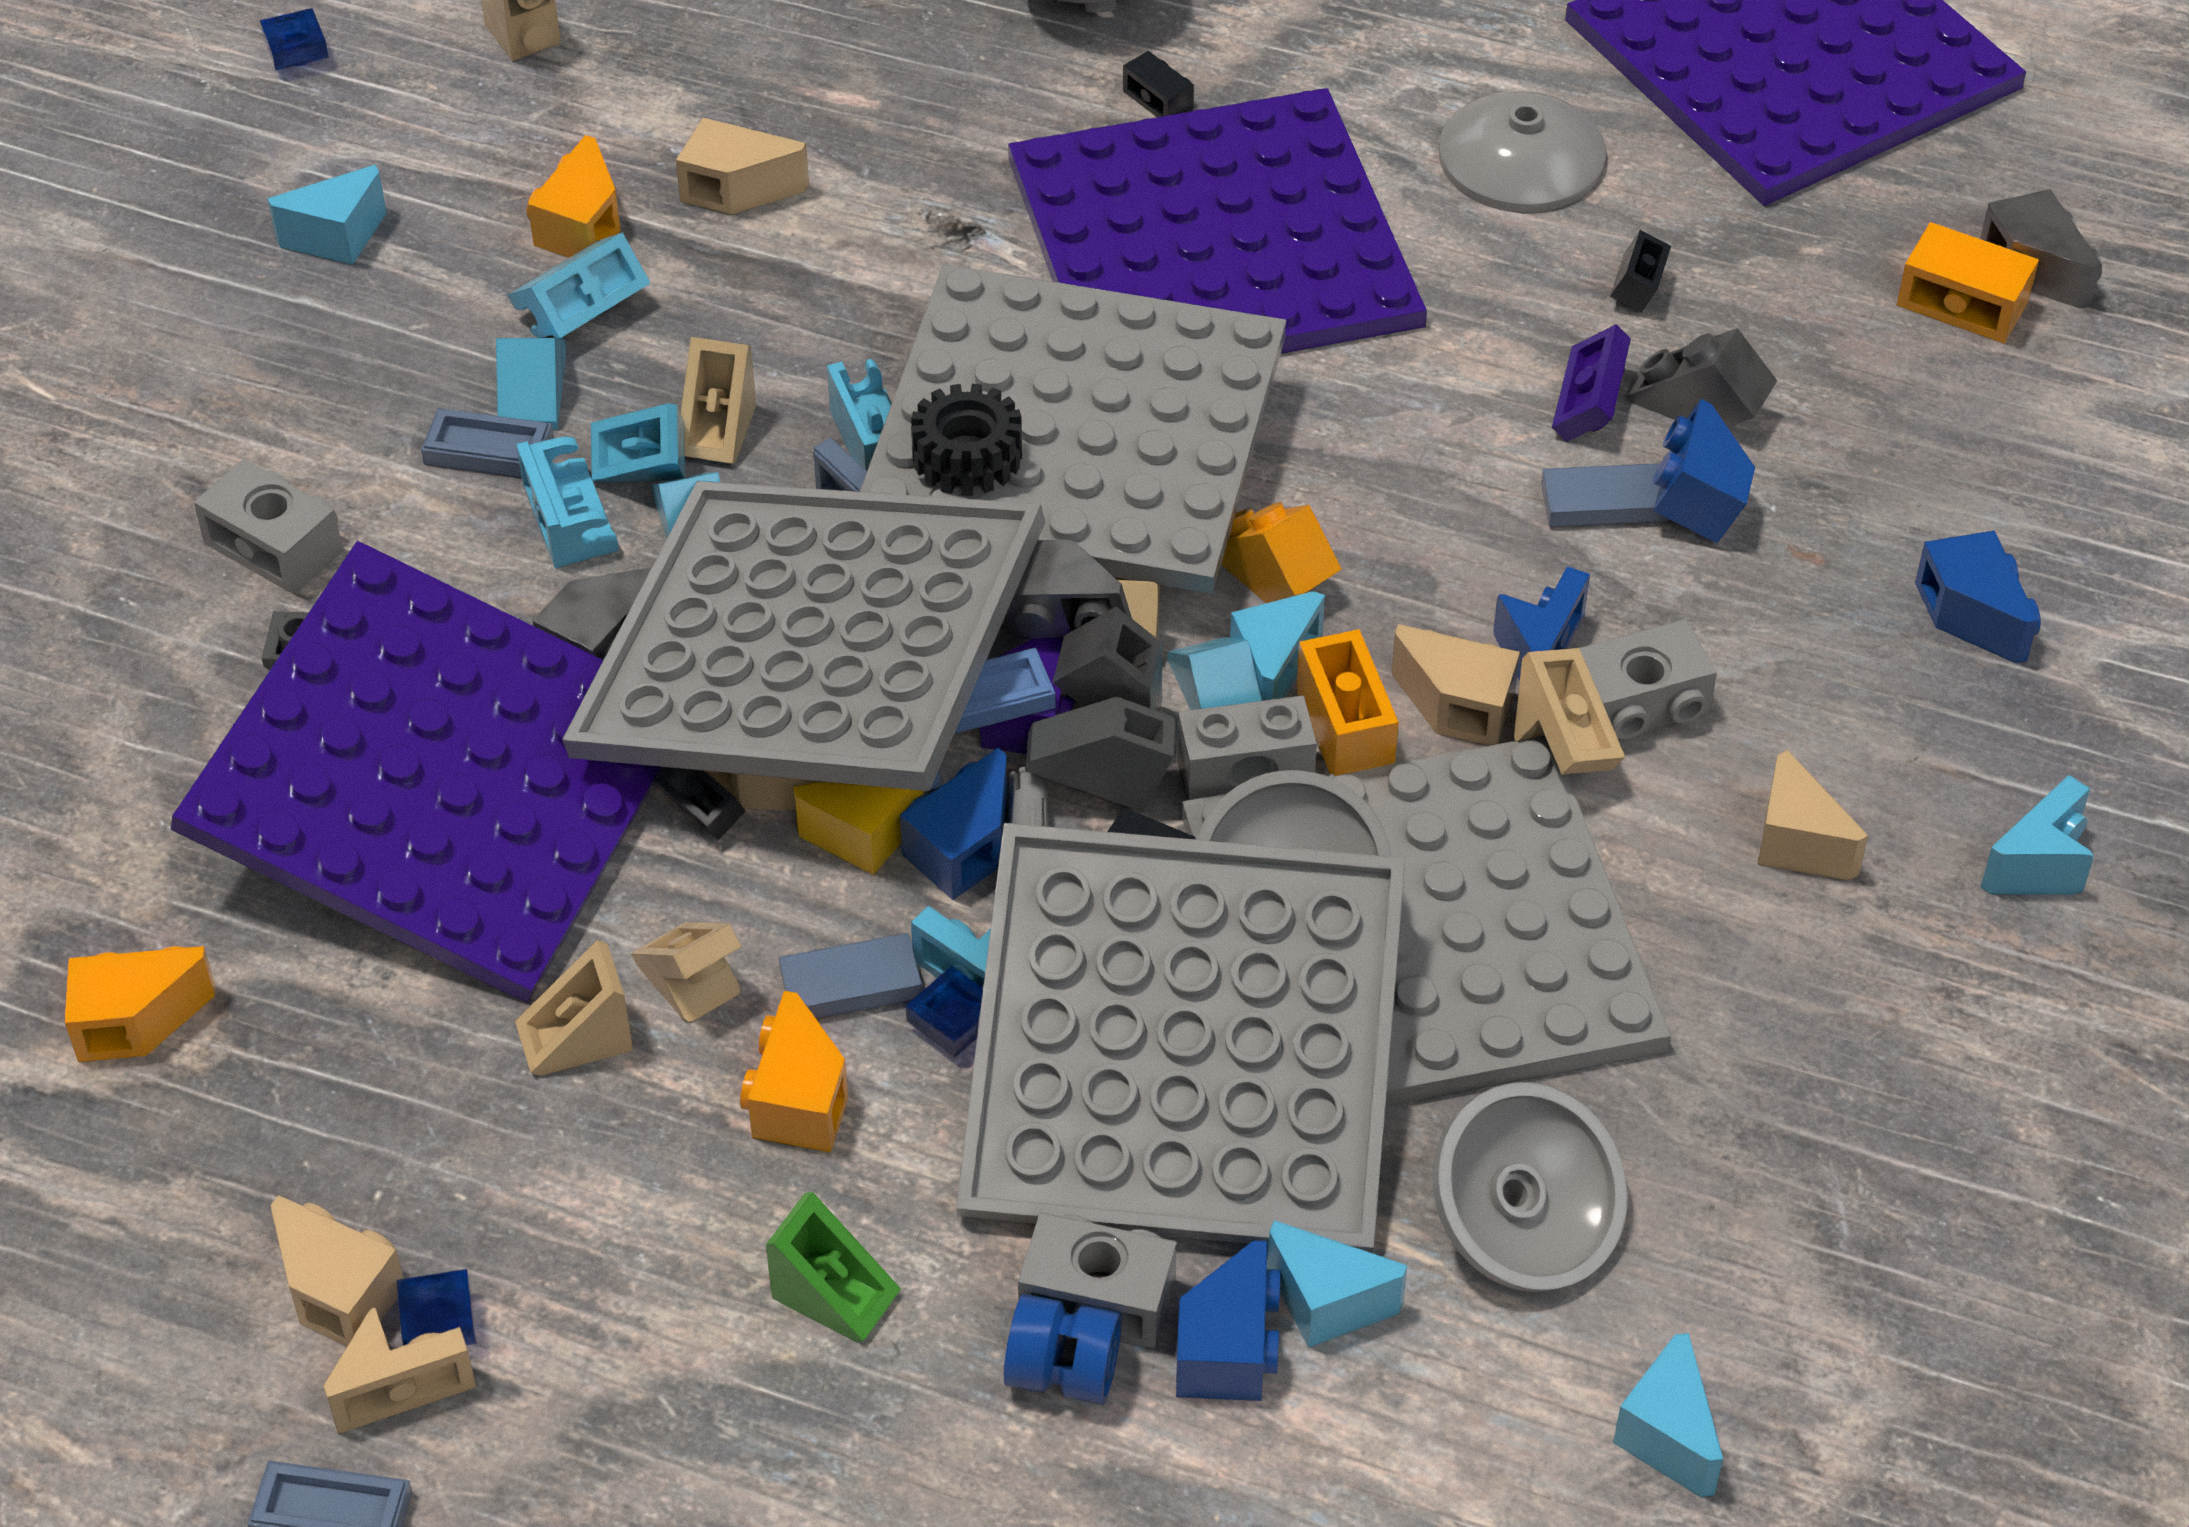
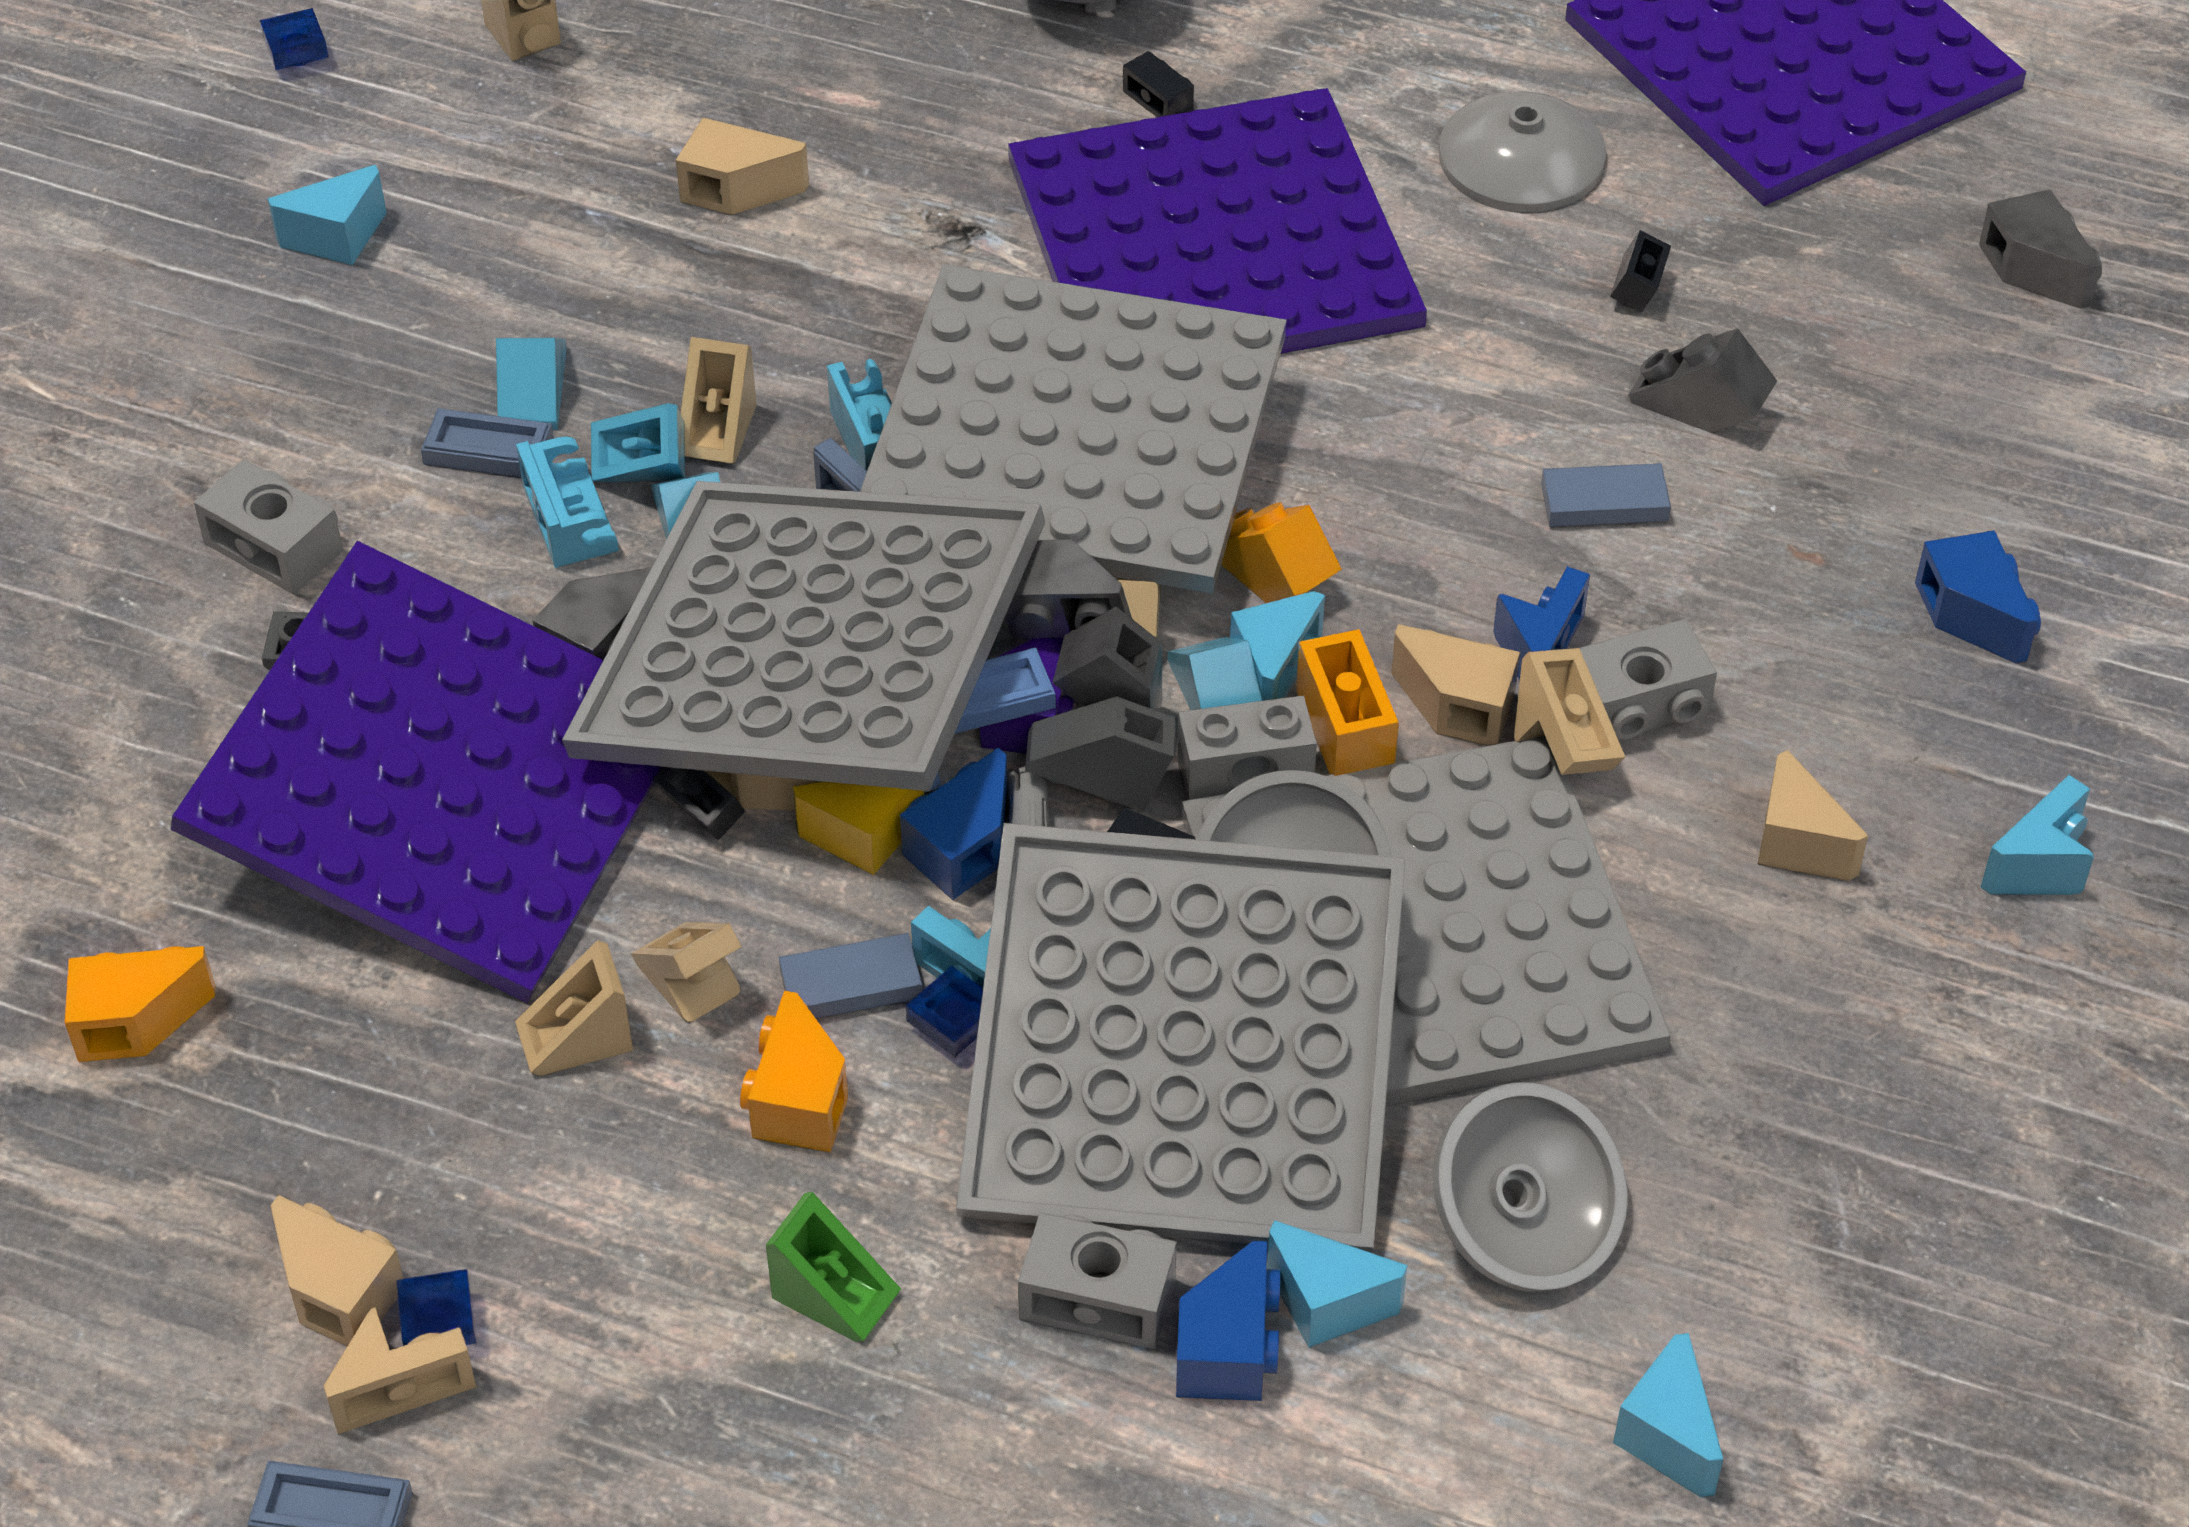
(575, 203): light orange slope -> none
(581, 287): medium azure hinge -> none
(966, 462): black tyre -> none
(1038, 1345): blue wheel -> none
(1591, 383): dark purple plate -> none
(1703, 474): blue slope -> none
(1967, 282): light orange brick -> none

